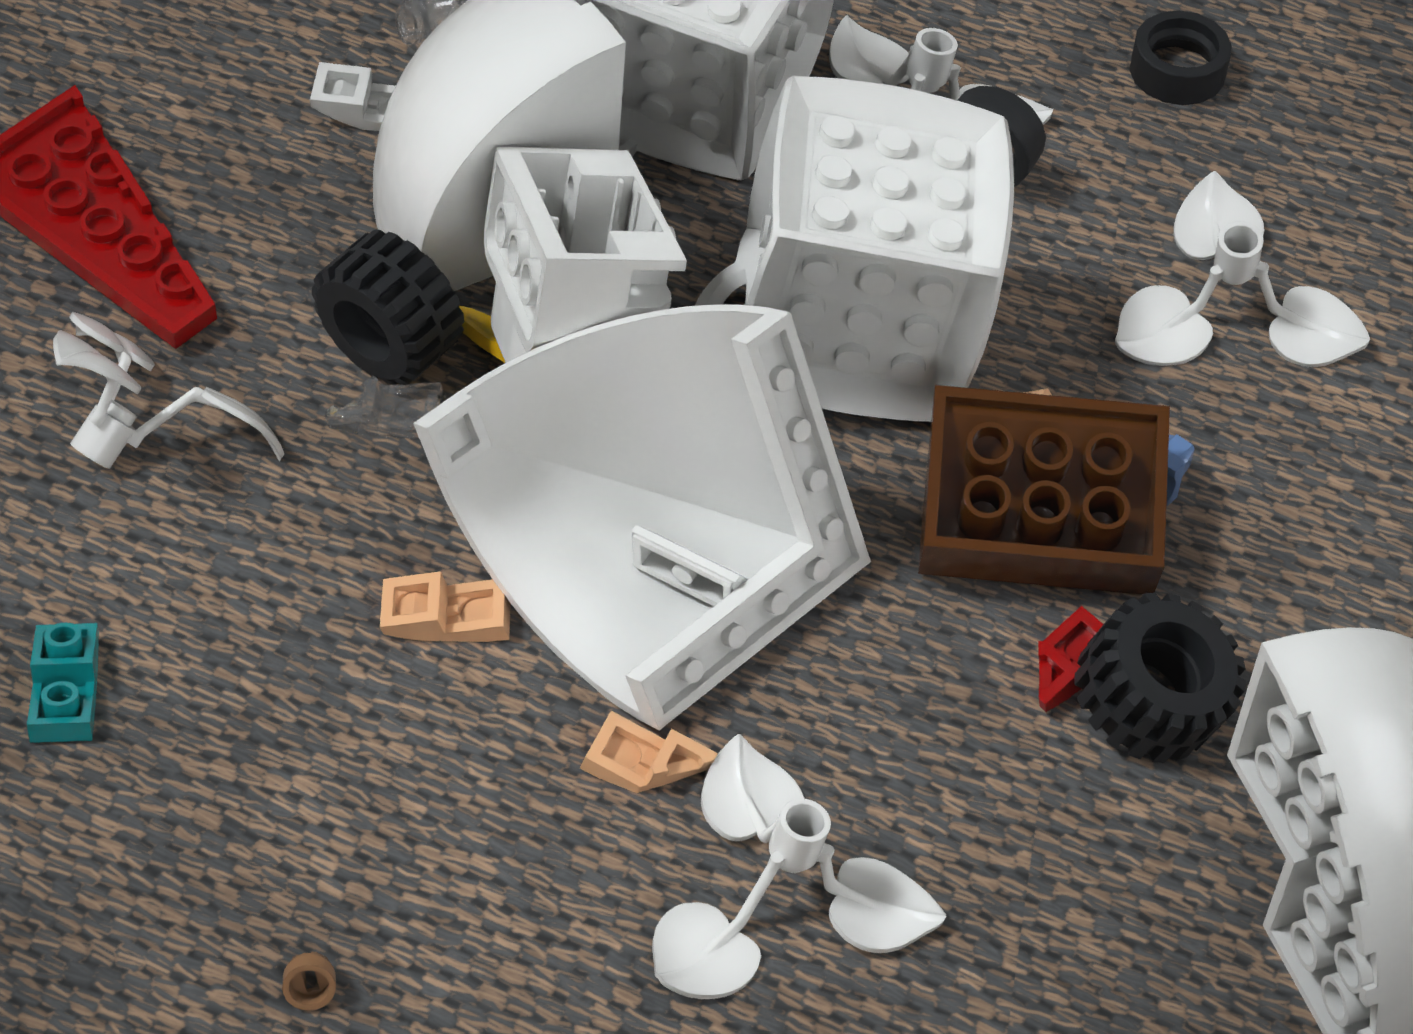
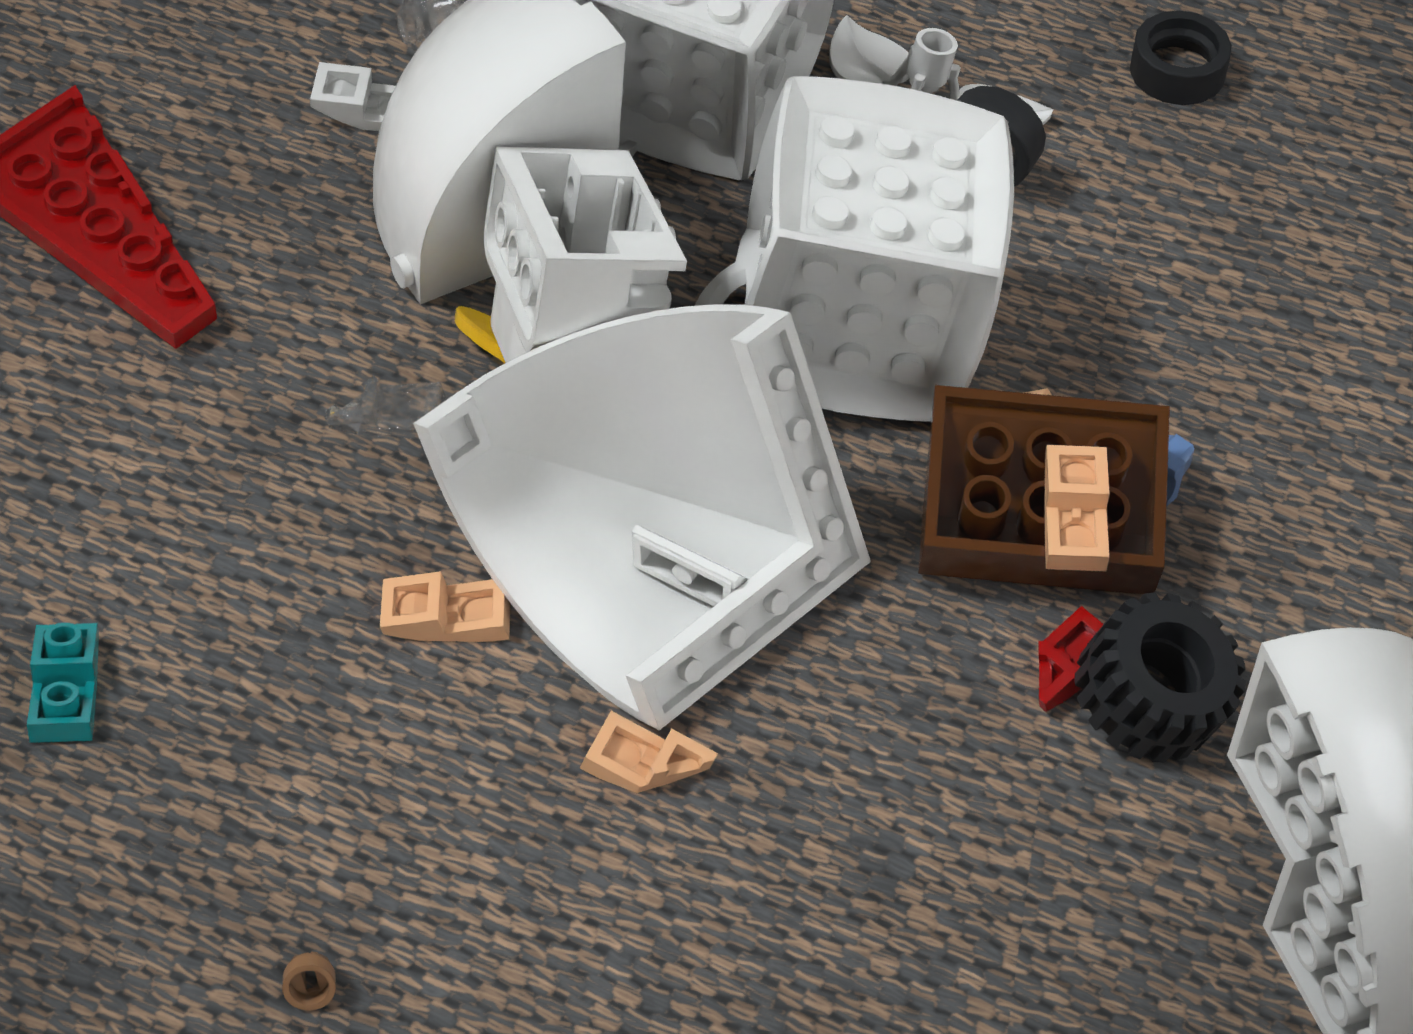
(109, 423): white plant -> none
(388, 307): black tyre -> none
(750, 795): white plant -> none
(1076, 508): none -> light nougat slope
(1221, 224): white plant -> none

